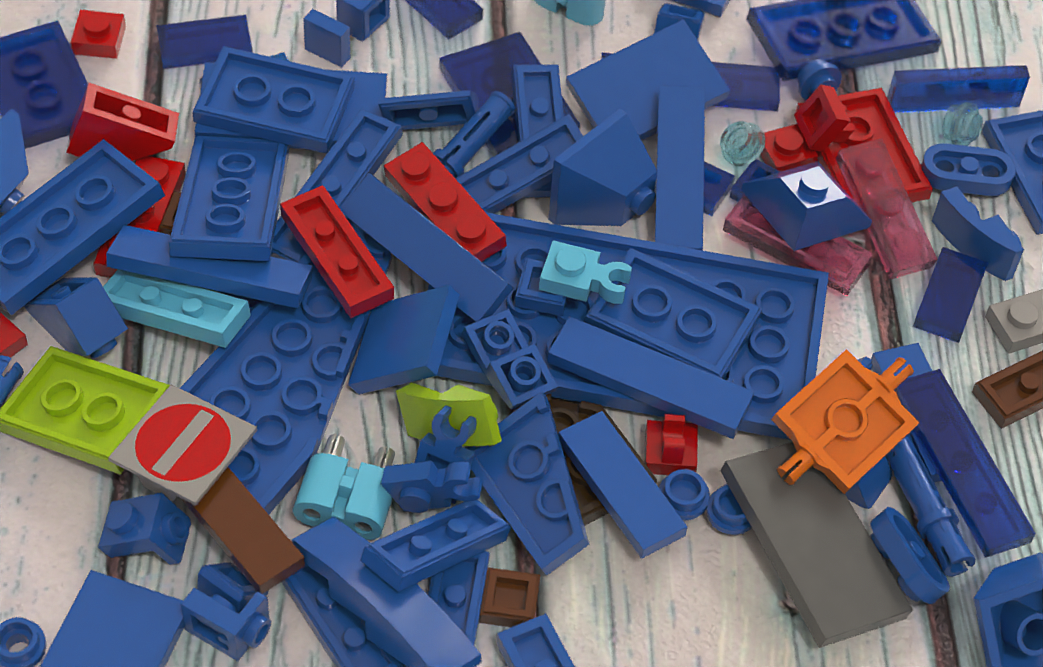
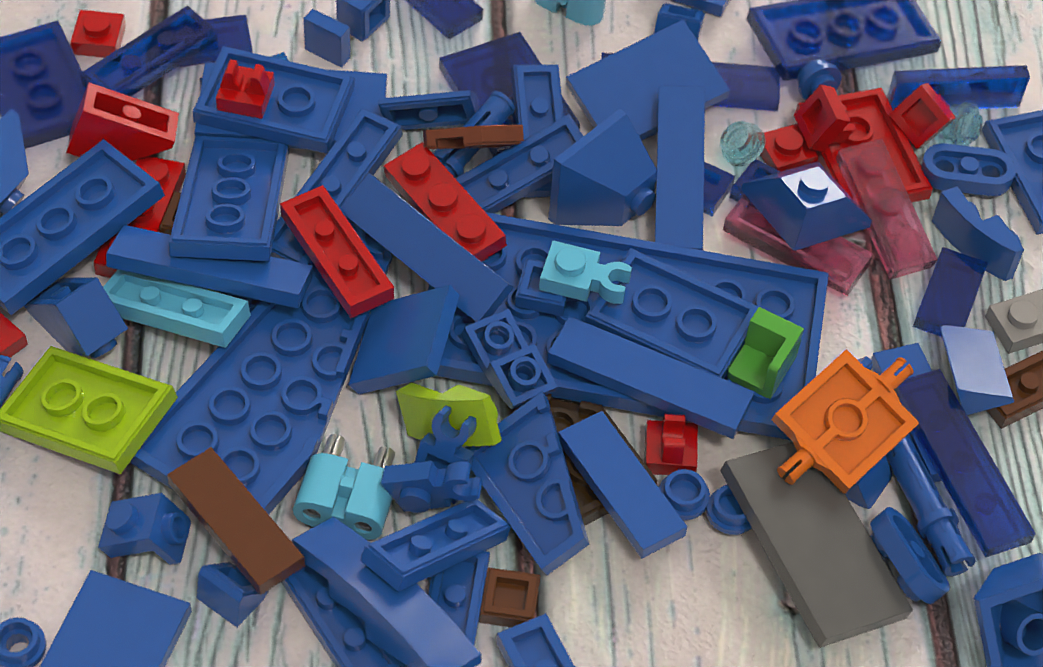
(152, 53): none -> clear blue tile
(182, 445): piece -> none
(222, 627): blue bracket -> none
(245, 90): none -> red tile
(473, 137): none -> copper tile
(767, 353): none -> bright green panel
(922, 115): none -> red tile
(976, 368): none -> slope

